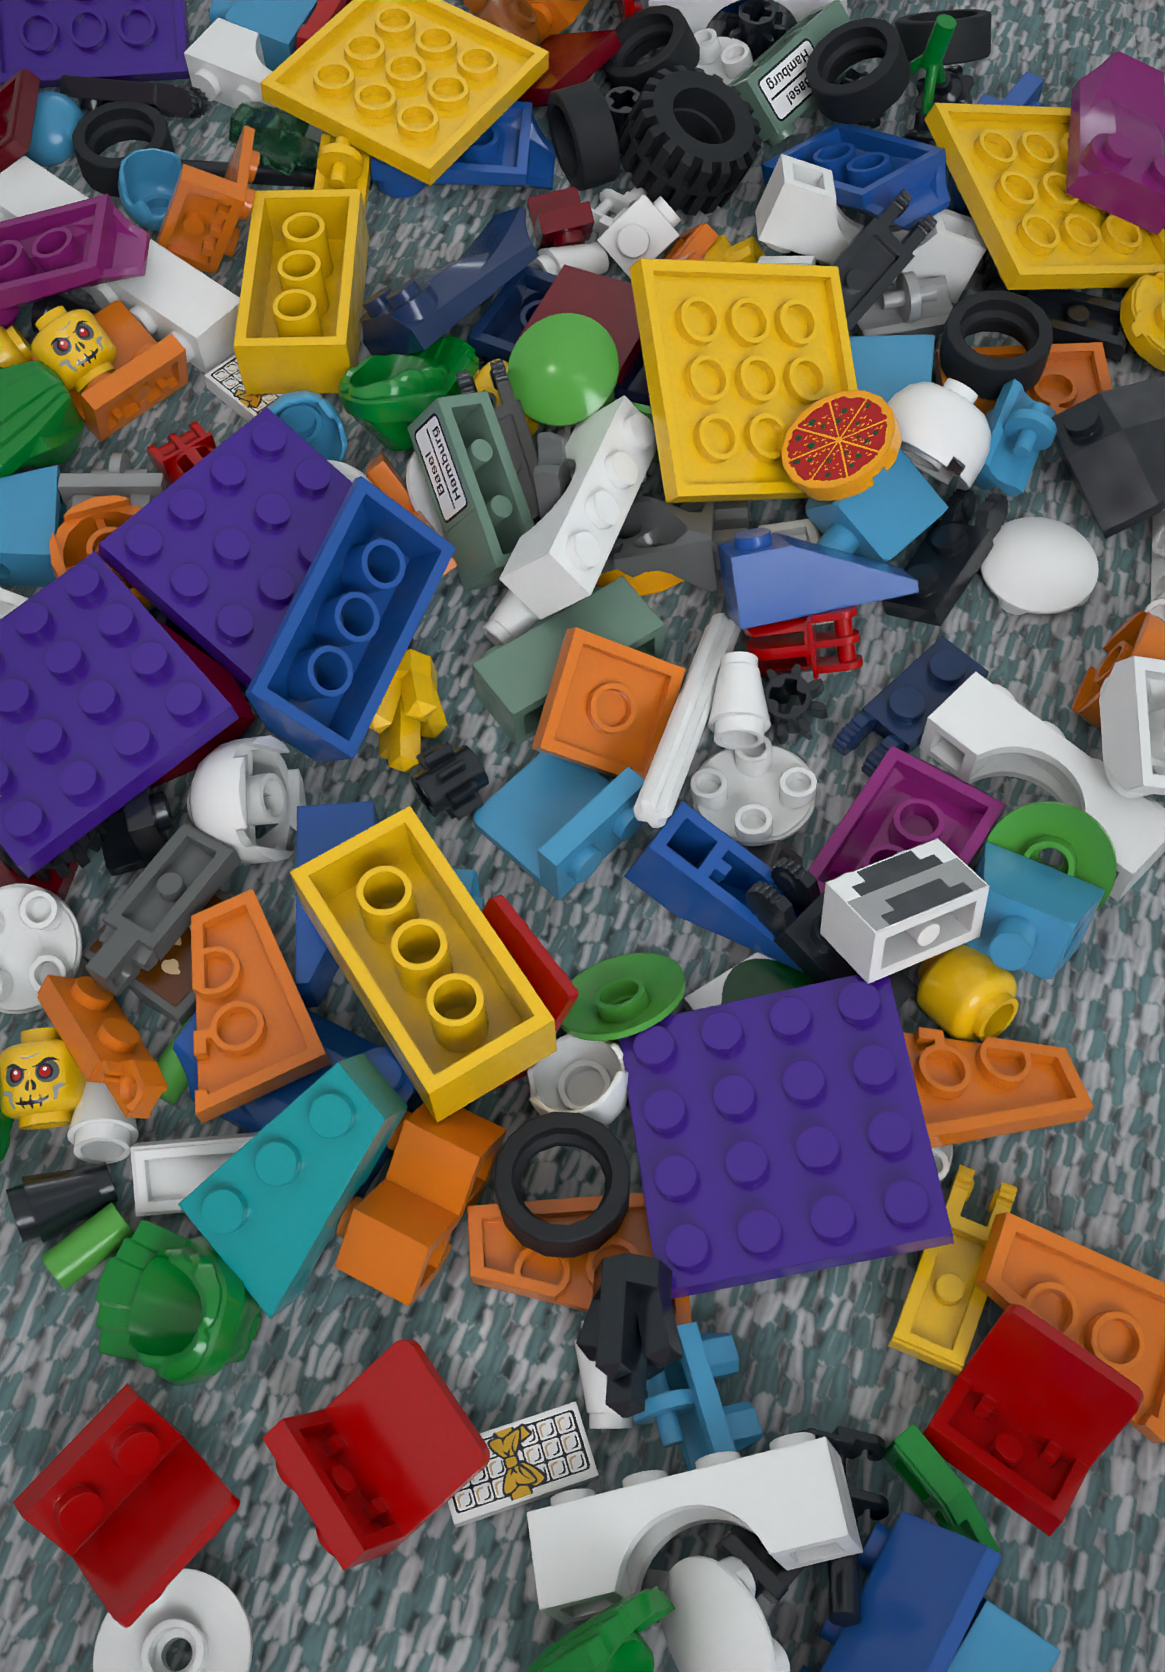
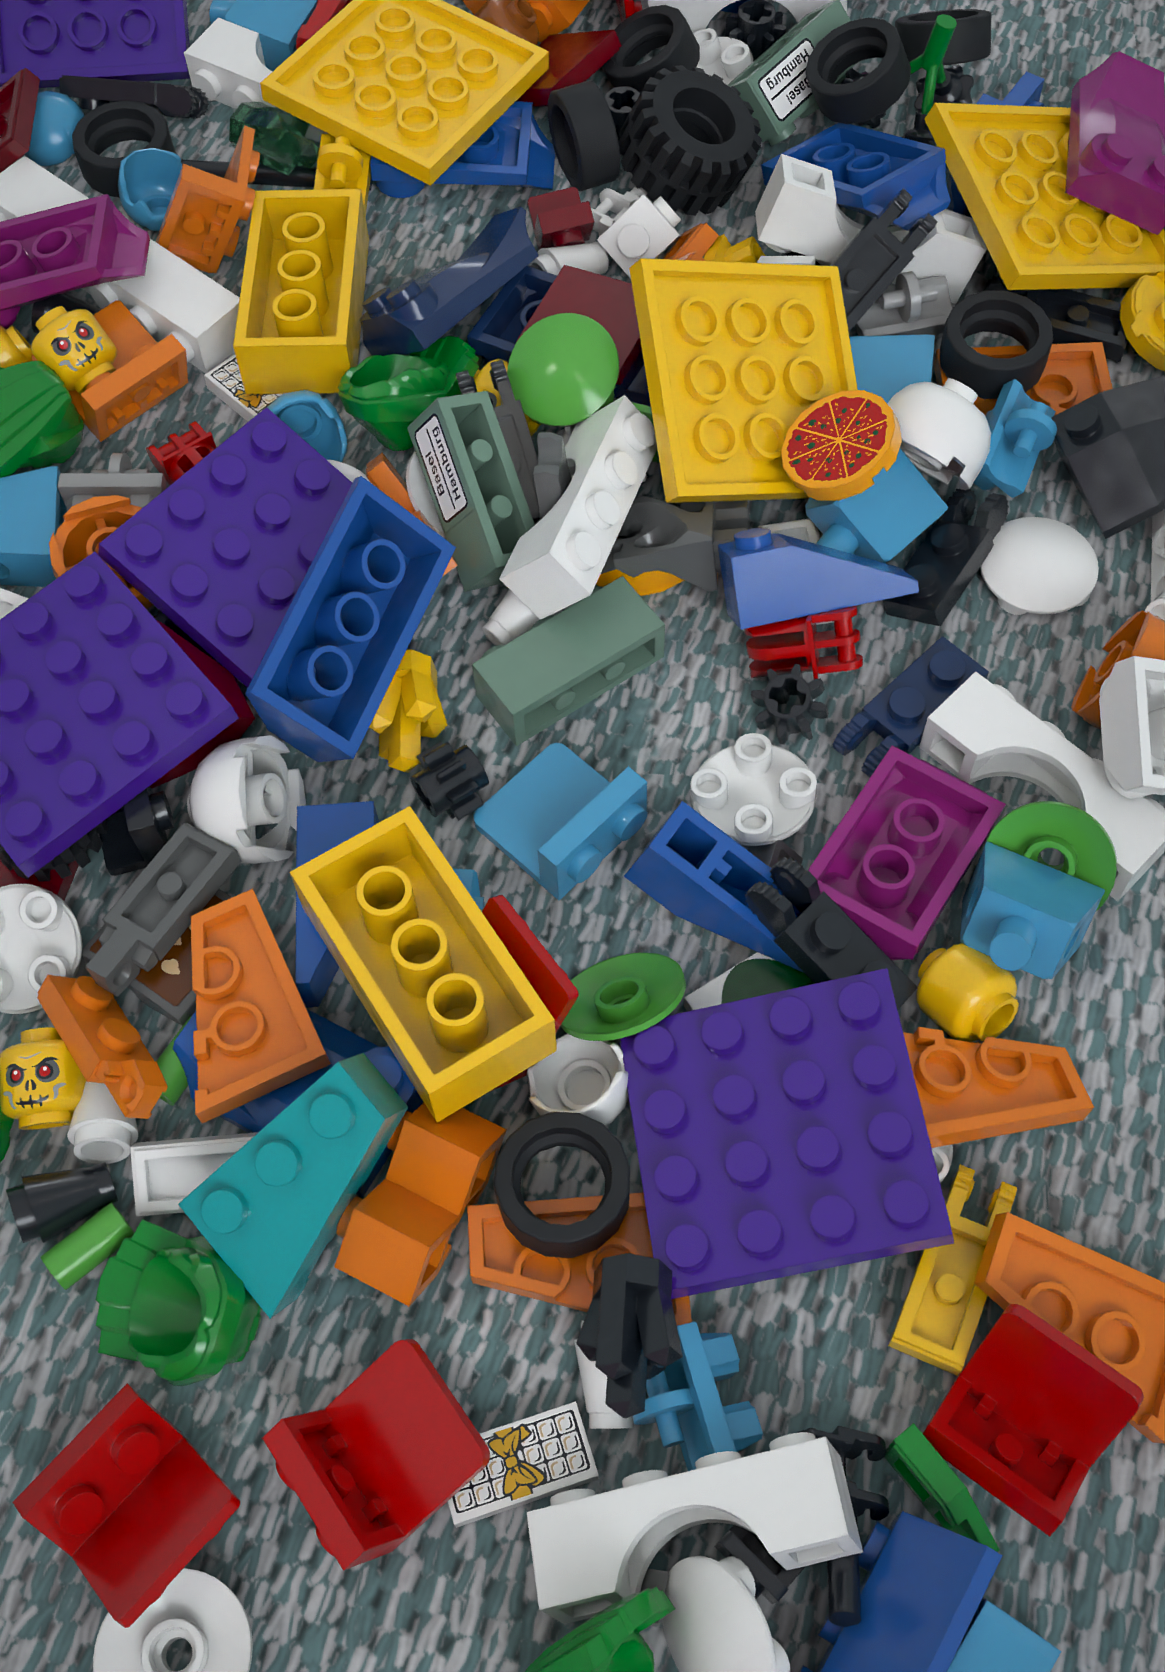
(606, 705): orange plate -> none
(685, 724): white axle -> none
(739, 703): white cone -> none
(903, 910): white brick -> none

